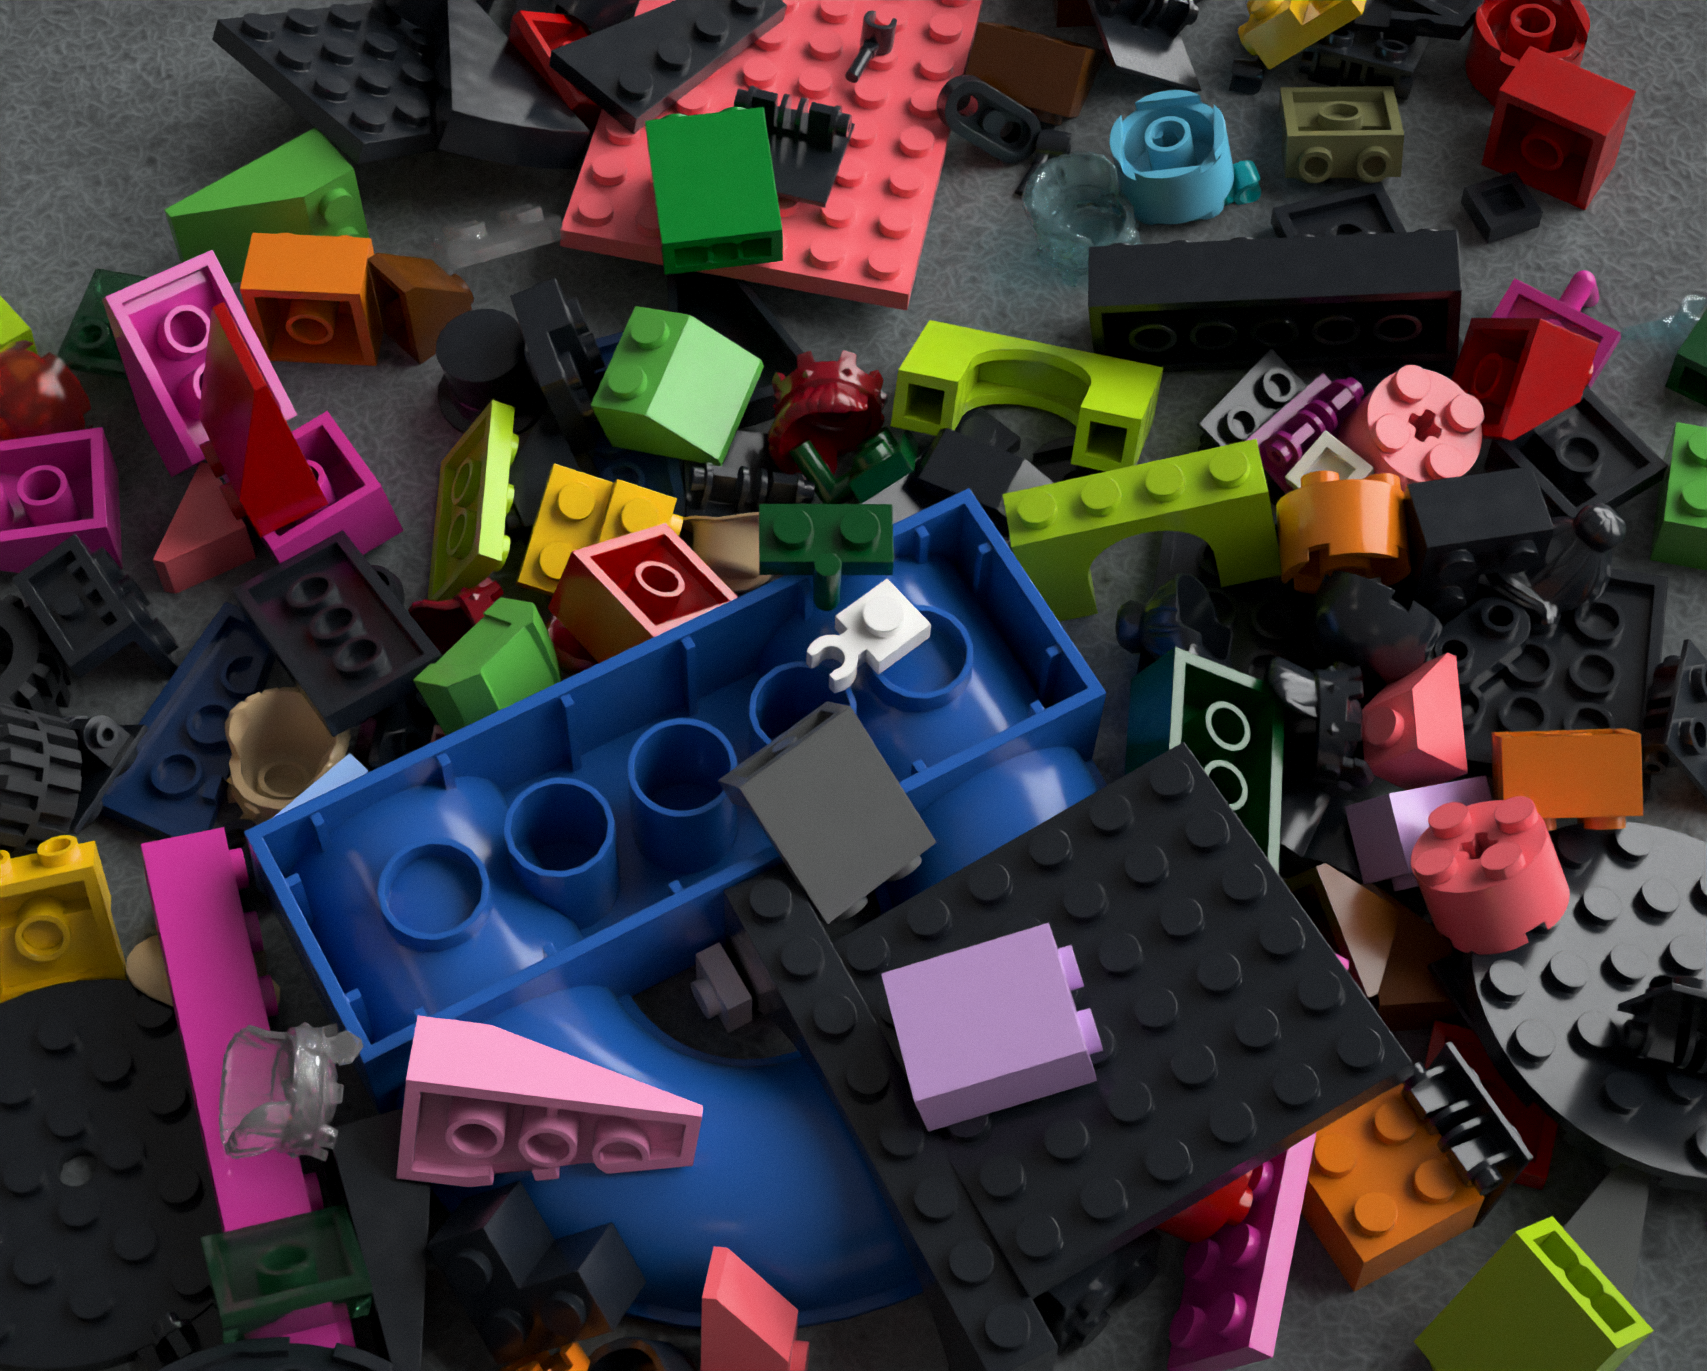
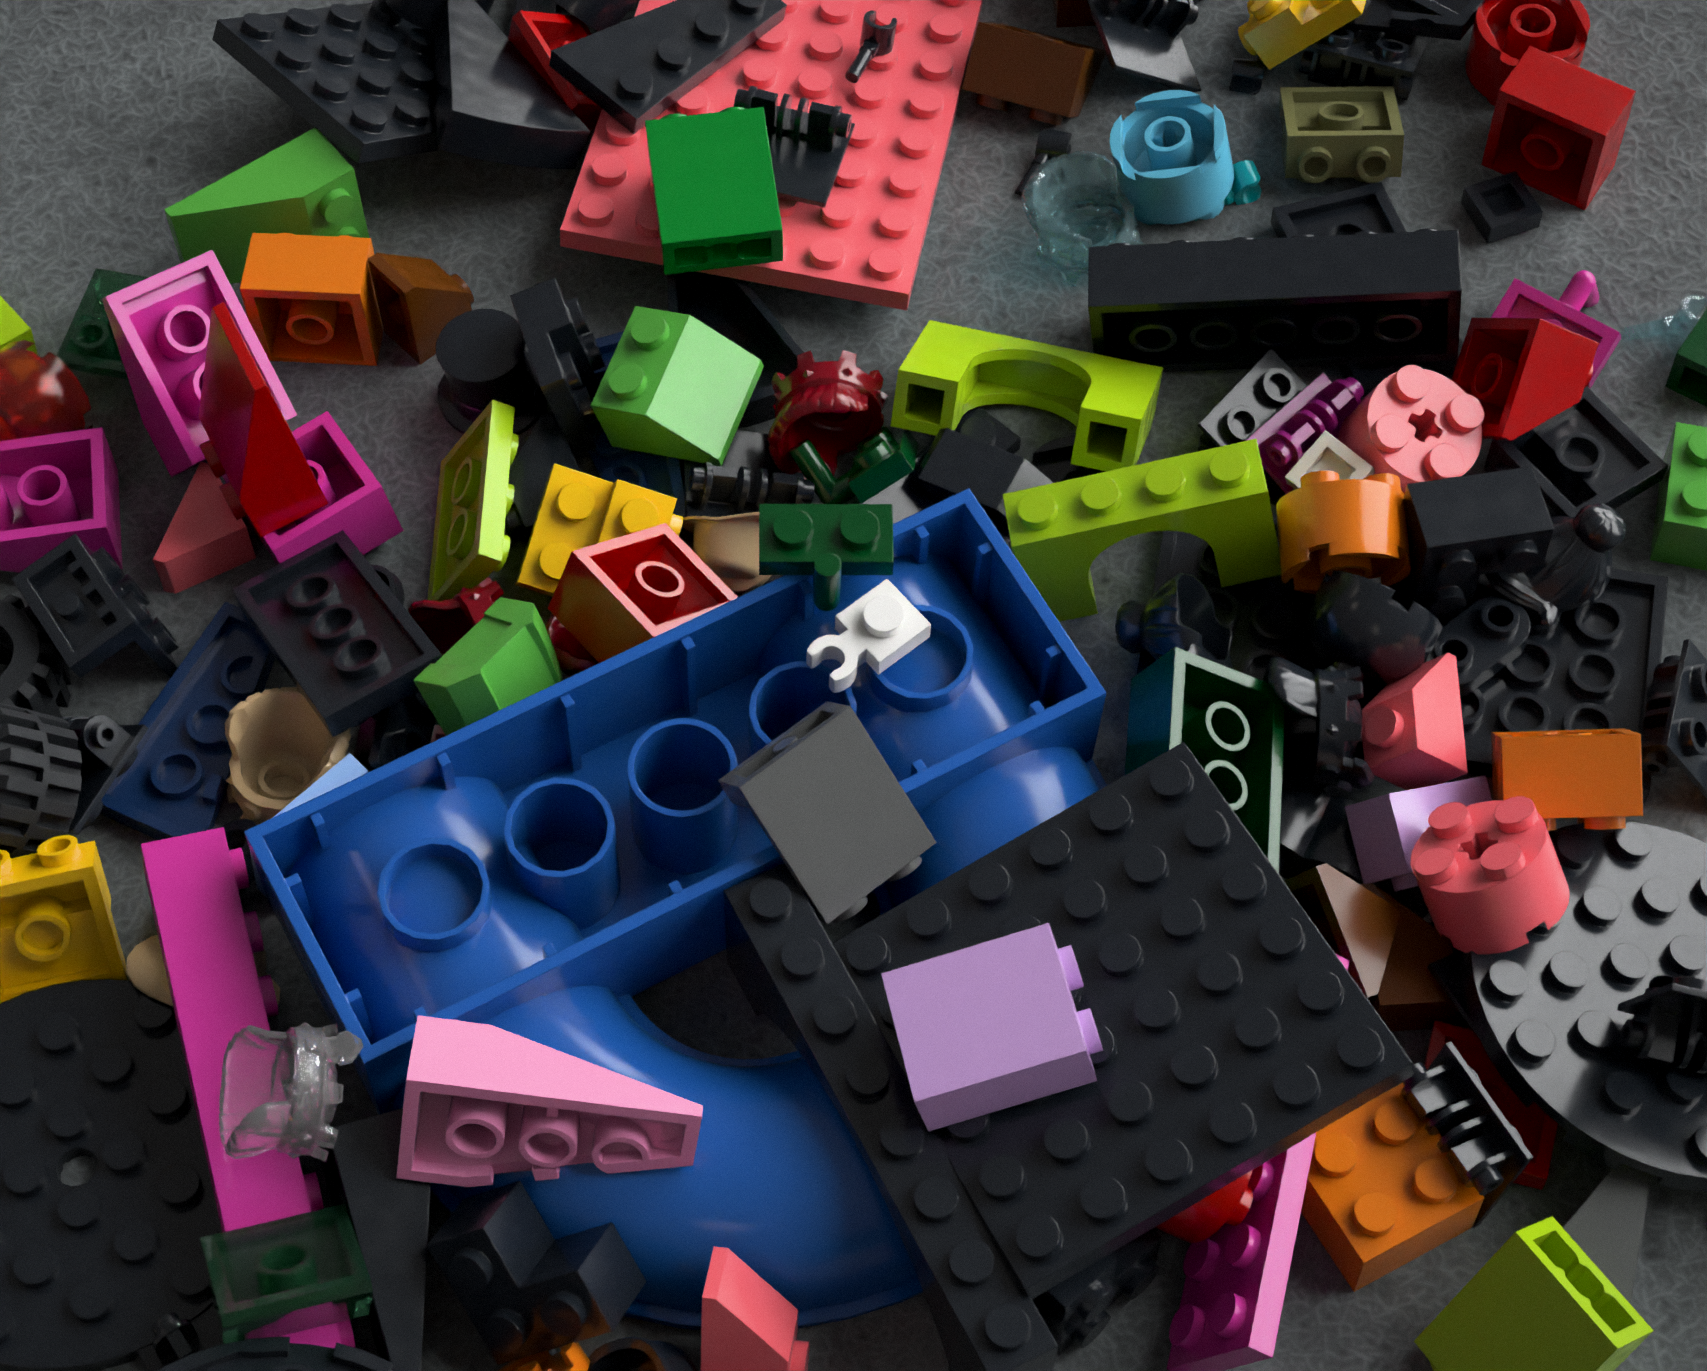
(518, 230): clear plate -> none
(720, 989): white plate -> none
(986, 116): black plate -> none

